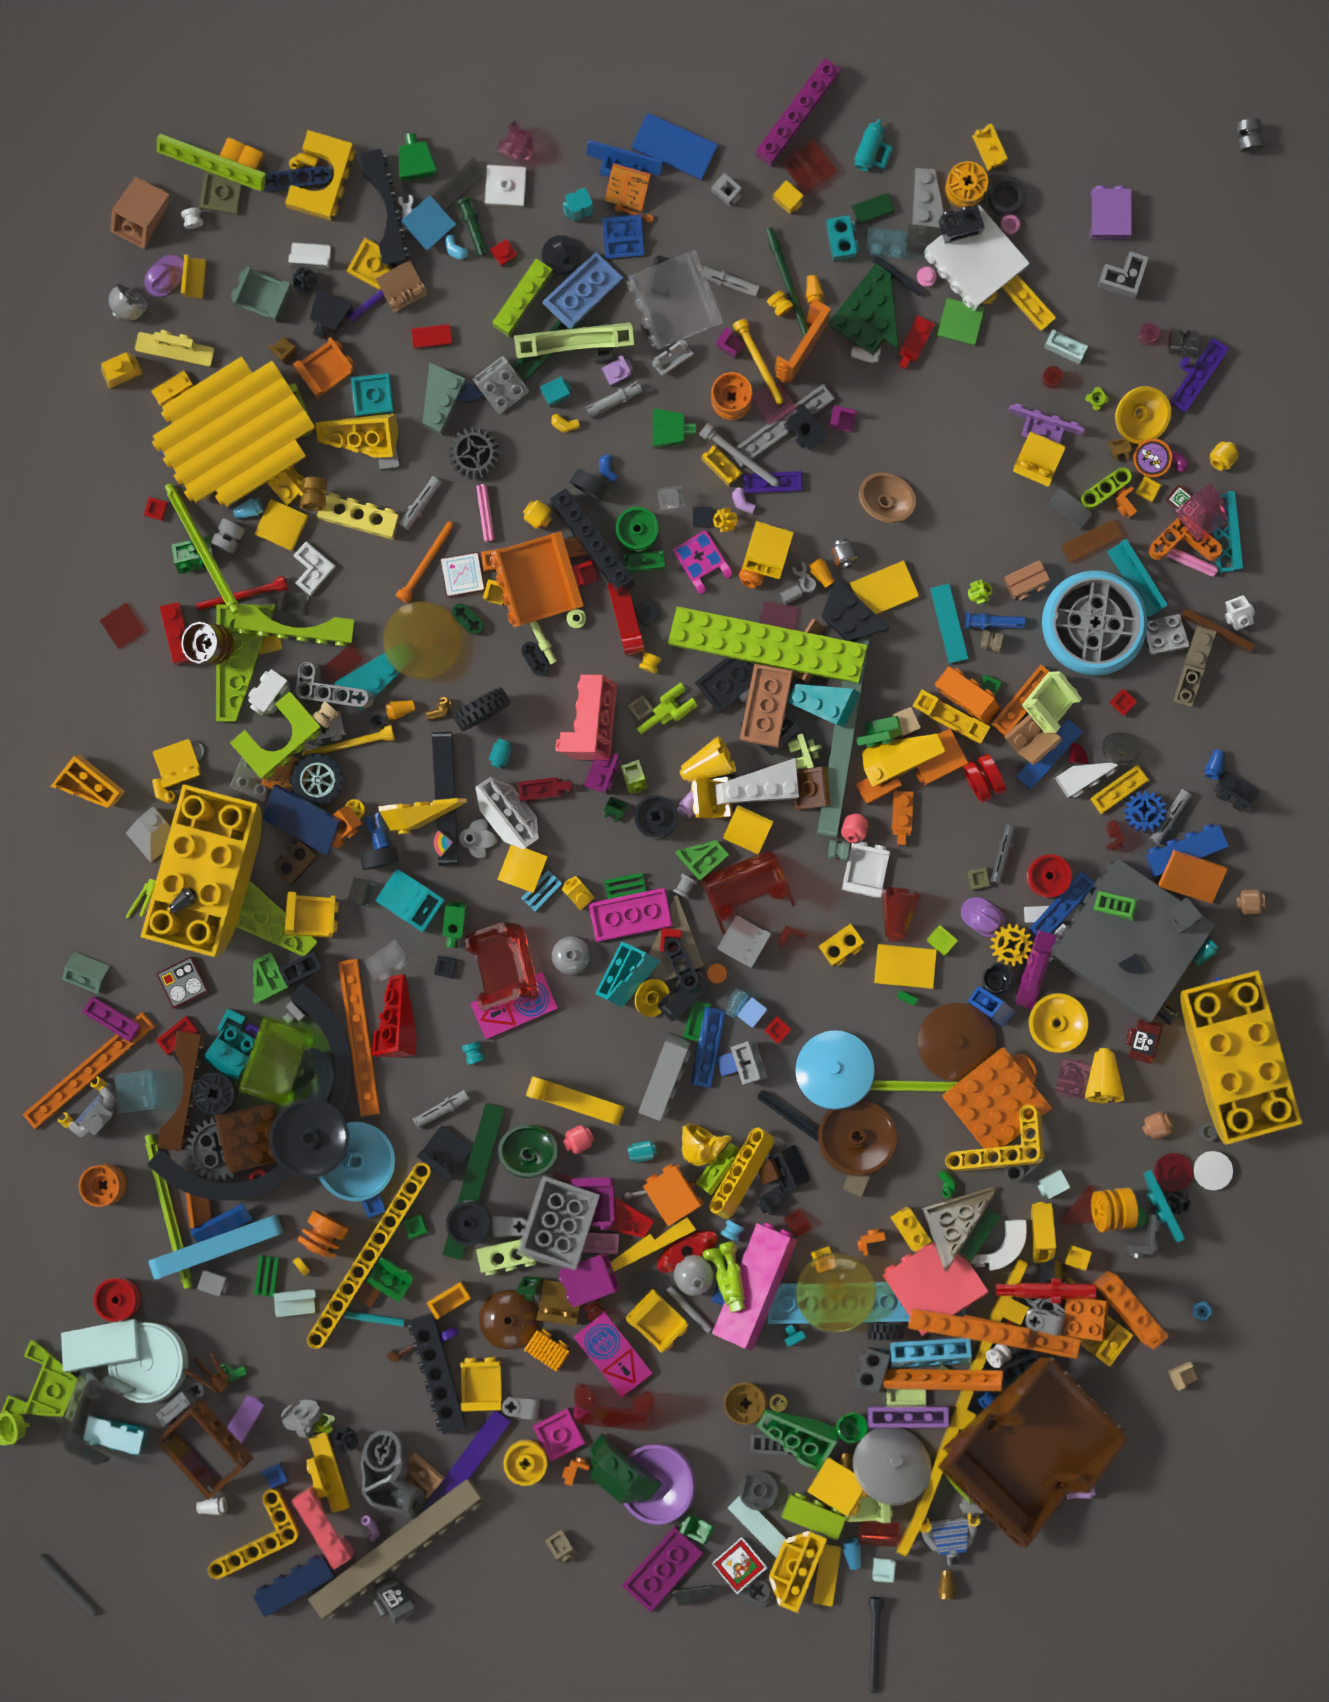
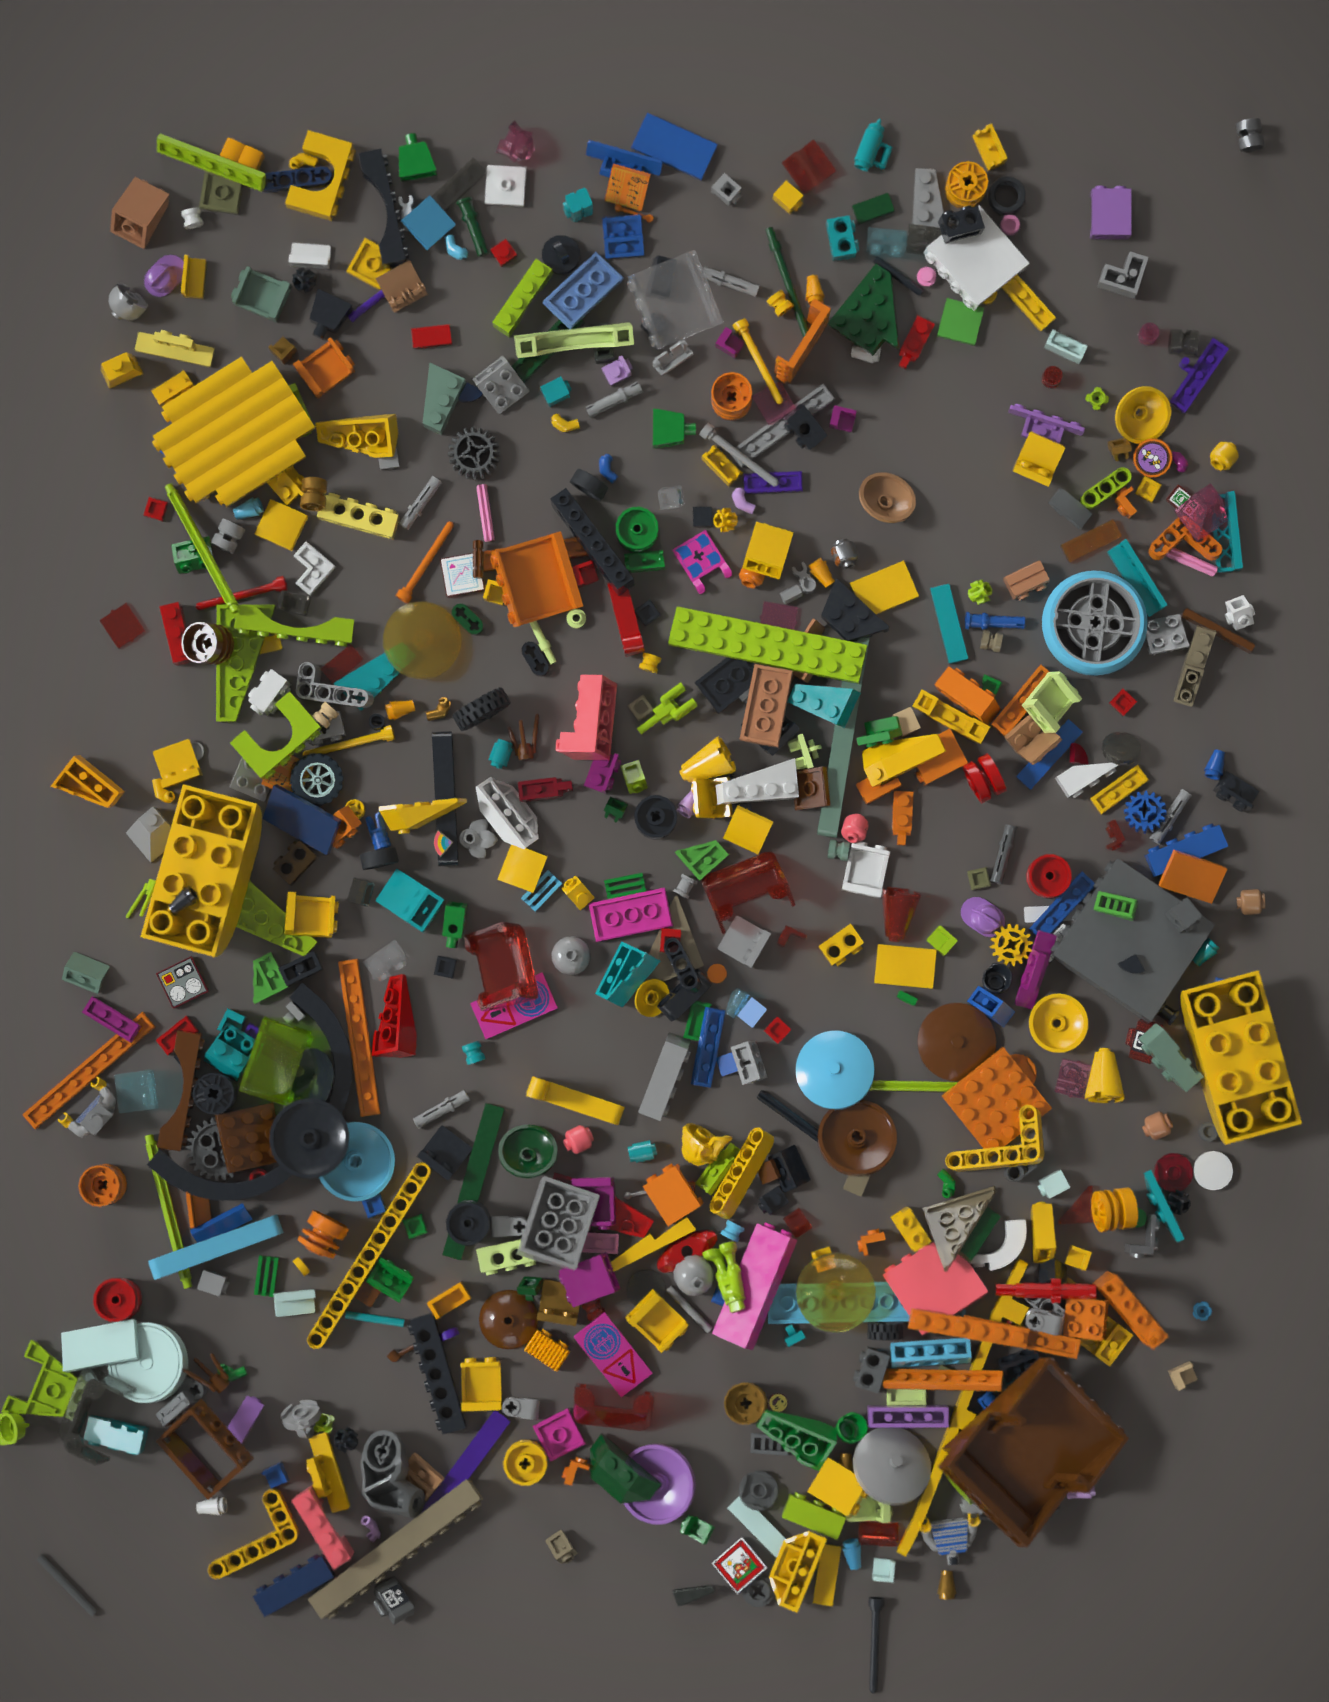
(372, 395): teal tile -> none
(478, 559): none -> reddish brown axle
(525, 750): none -> reddish brown plant
(537, 514): yellow head -> none
(662, 1569): magenta tile -> none
(797, 112): magenta brick -> none
(998, 1355): white wheel -> none
(1169, 1058): none -> sand green wedge

